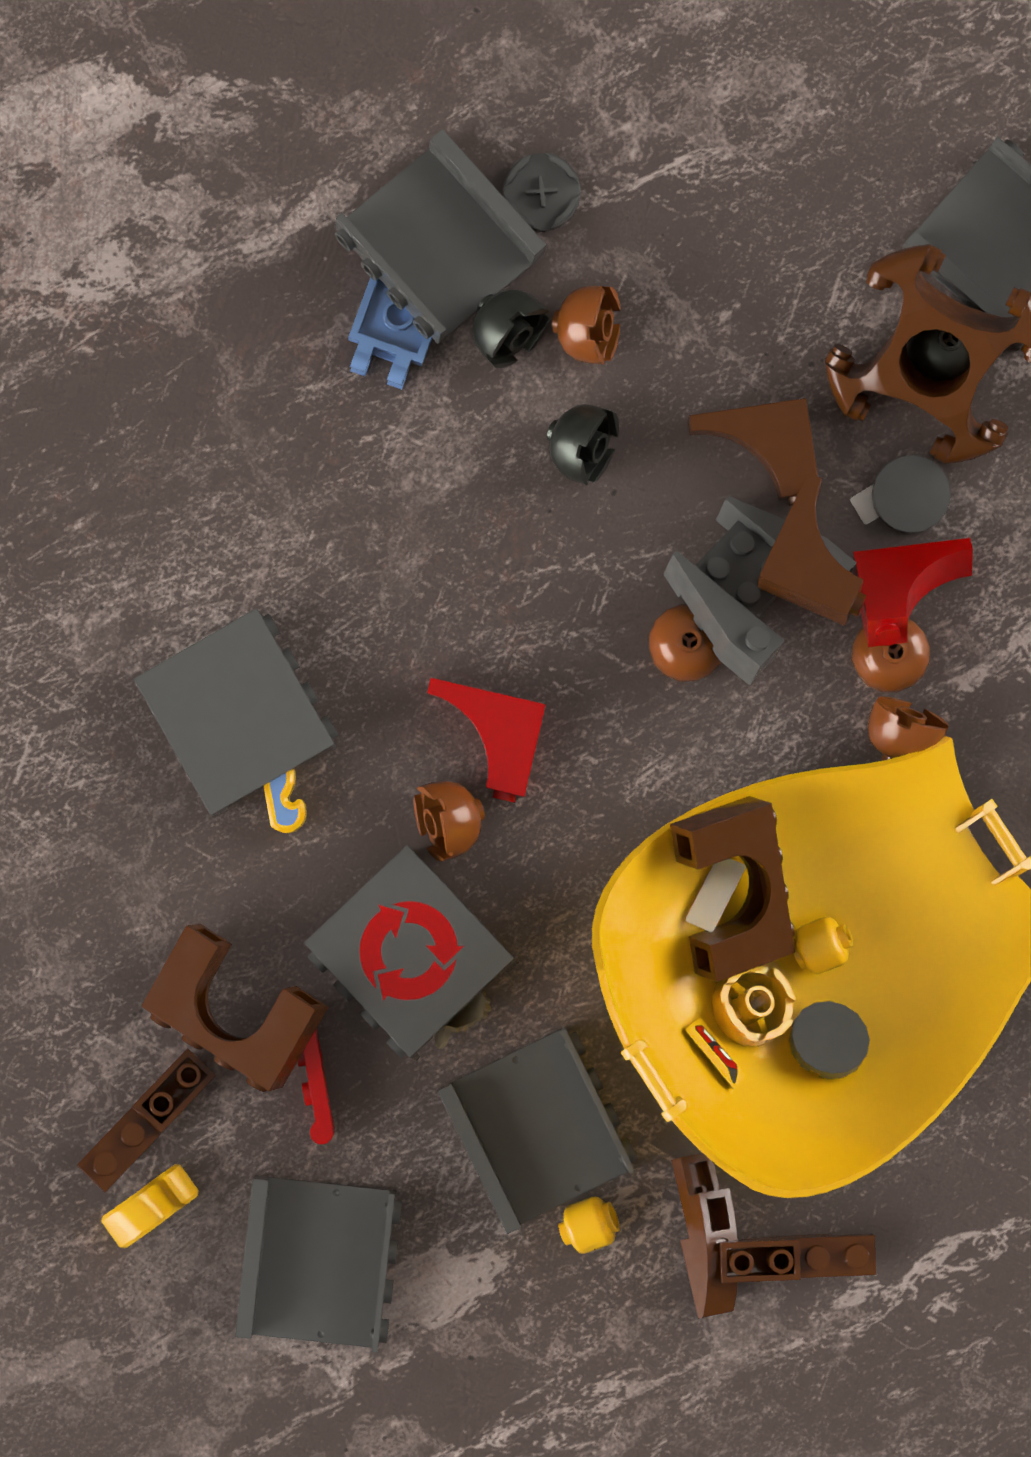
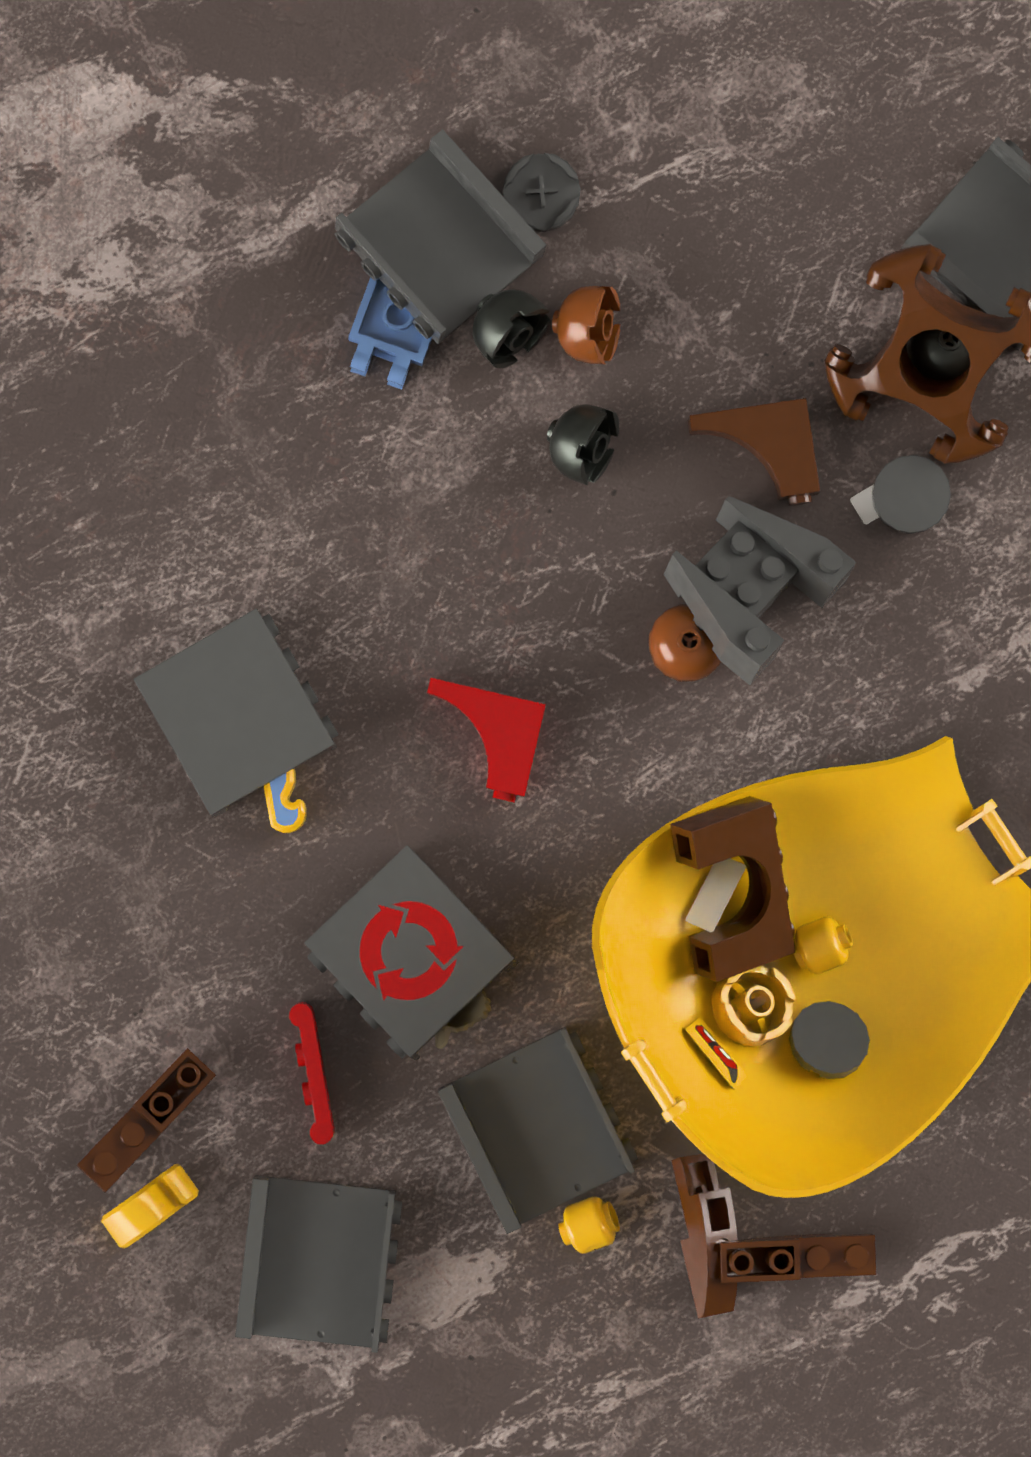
(182, 1002): reddish brown arch -> none
(449, 817): dark orange cylinder -> none
(804, 569): reddish brown arch -> none
(890, 674): dark orange cylinder -> none
(900, 578): red arch -> none
(902, 730): dark orange cylinder -> none

